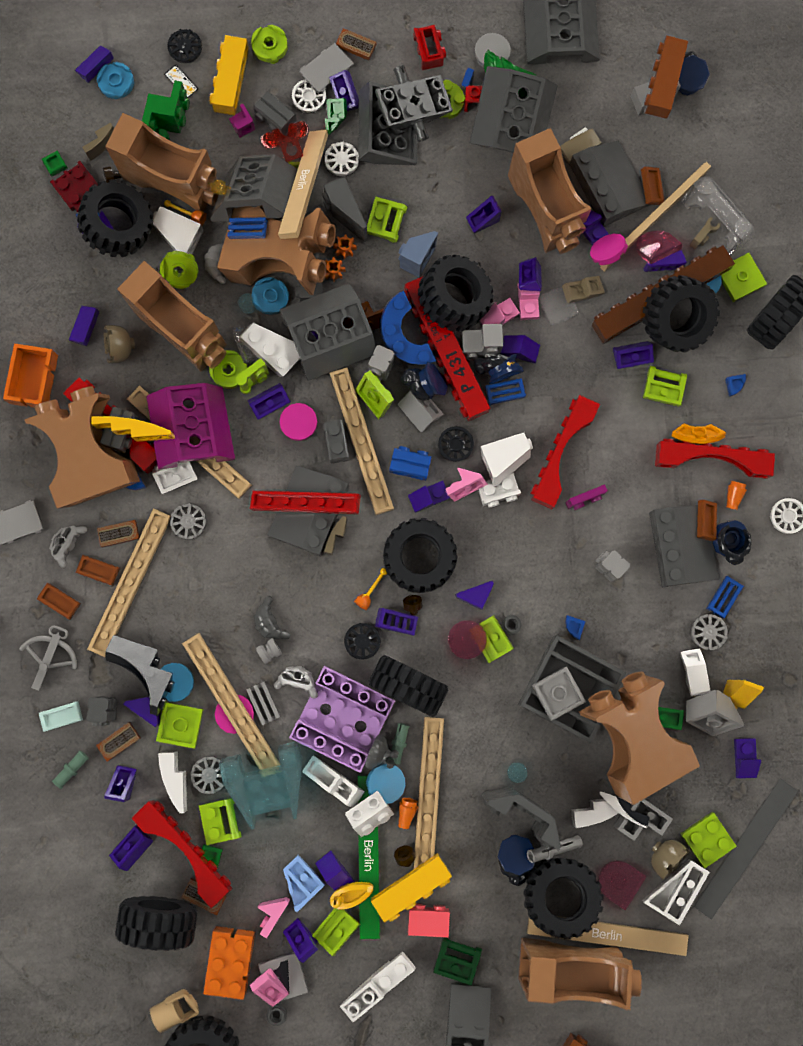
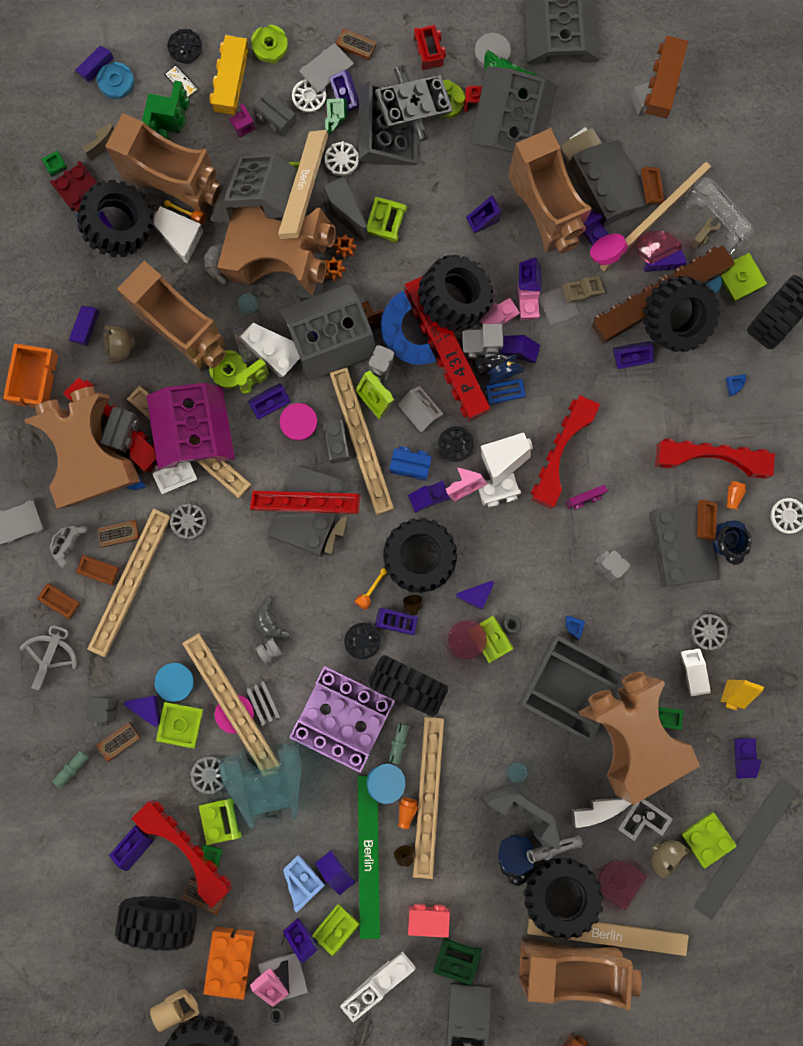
(60, 716): light aqua tile -> none
(109, 175): dark brown tile -> none
(121, 784): dark purple slope -> none
(138, 429): yellow slope -> none
(143, 663): arch -> none
(173, 779): white slope -> none
(182, 260): lime plate -> none
(219, 187): clear yellow plate -> none
(247, 224): blue tile -> none
(269, 295): dark azure tile -> none
(274, 909): bright pink slope -> none
(277, 139): clear red piece -> none
(298, 678): light grey piece -> none
(333, 781): white slope -> none
(351, 895): yellow arm -> none
(369, 814): white bracket -> none
(380, 754): dark grey hair -> none
(411, 888): yellow brick -> none
(417, 252): sand blue slope -> none
(425, 382): piece -> none
(468, 77): blue tile -> none
(558, 693): light grey tile -> none
(624, 808): sticker -> none
(662, 391): lime plate -> none
(678, 891): white wedge -> none
(693, 74): dark blue piece -> none
(698, 434): light orange tile -> none
(713, 713): light grey slope -> none
(717, 610): blue tile -> none

